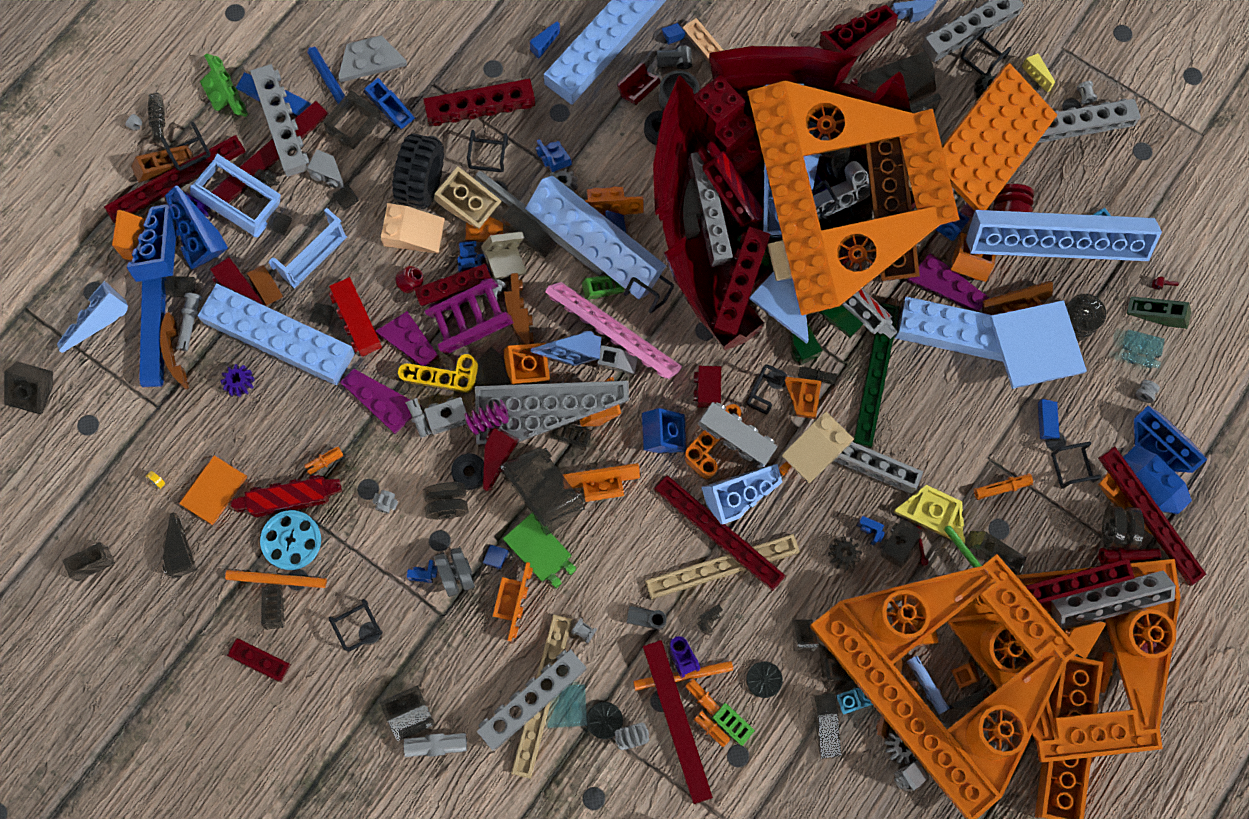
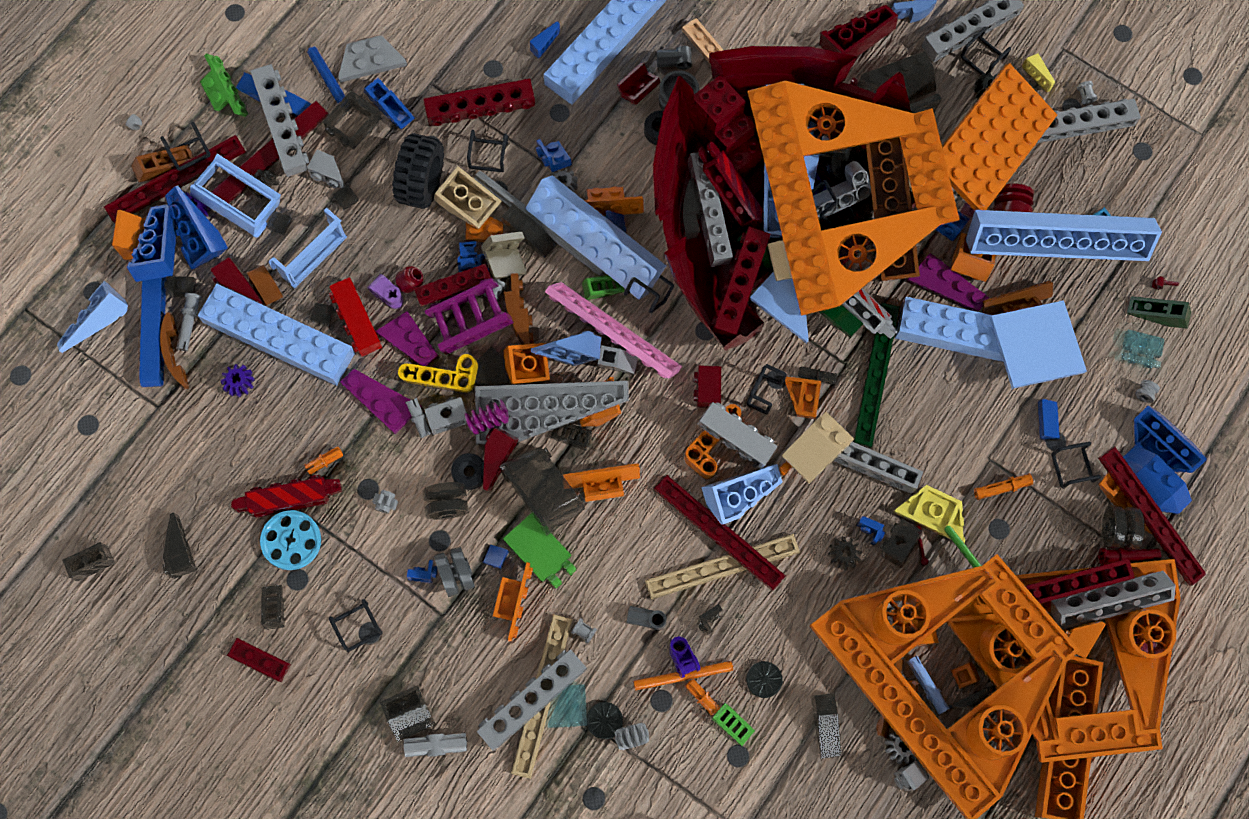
(27, 387): clear smoke slope -> none
(155, 479): yellow tile -> none
(156, 116): clear smoke hinge -> none
(213, 490): orange tile -> none
(276, 579): orange piece -> none
(386, 291): none -> medium lavender piece
(411, 229): light nougat slope -> none
(663, 431): blue slope -> none
(673, 33): blue slope -> none
(677, 722): dark red tile -> none
(712, 729): orange axle -> none
(803, 636): clear smoke slope -> none
(805, 352): dark green slope -> none
(831, 668): clear smoke slope -> none
(853, 700): medium azure slope -> none
(987, 546): clear smoke slope -> none
(1086, 324): clear smoke wheel -> none
(1108, 661): orange axle -> none

